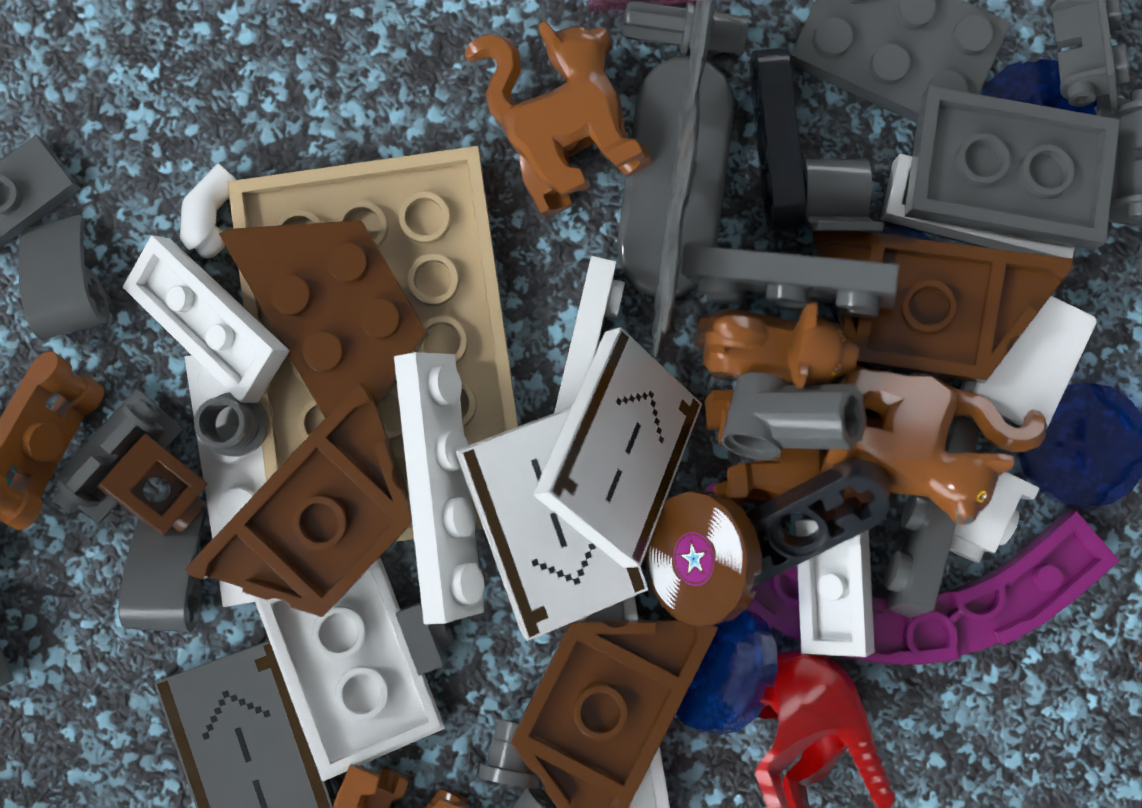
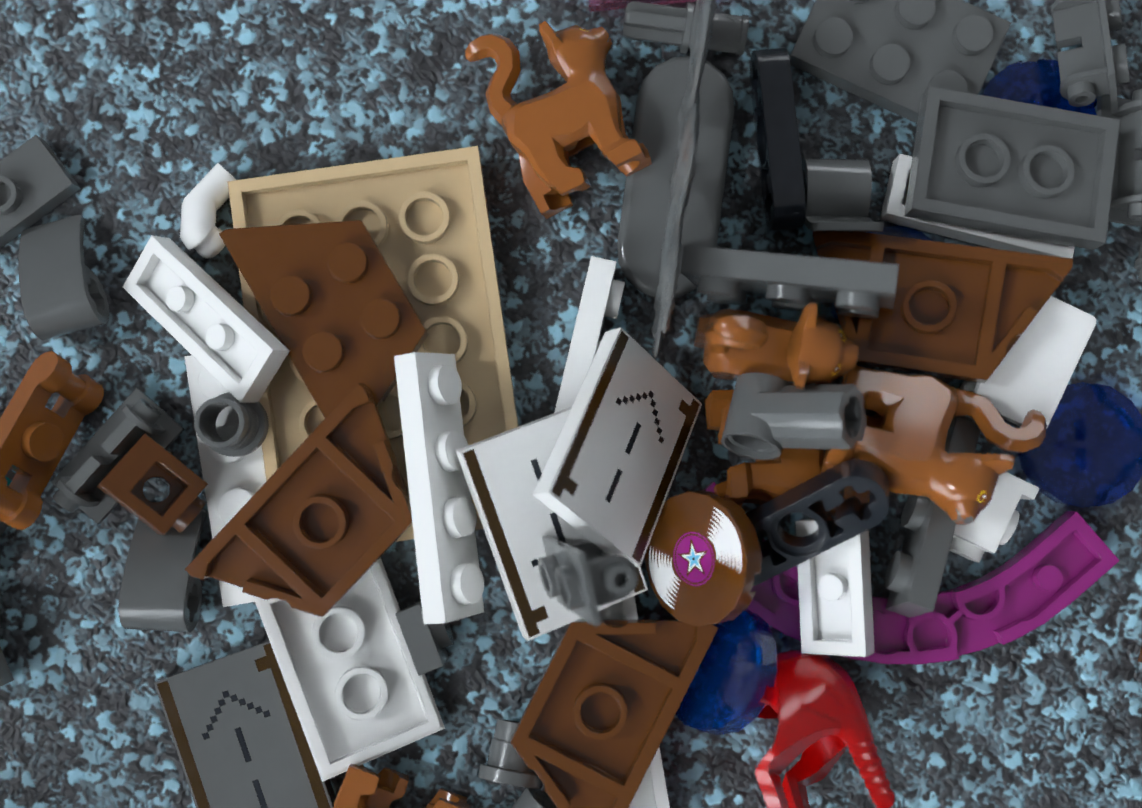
(585, 577): none -> dark grey hinge

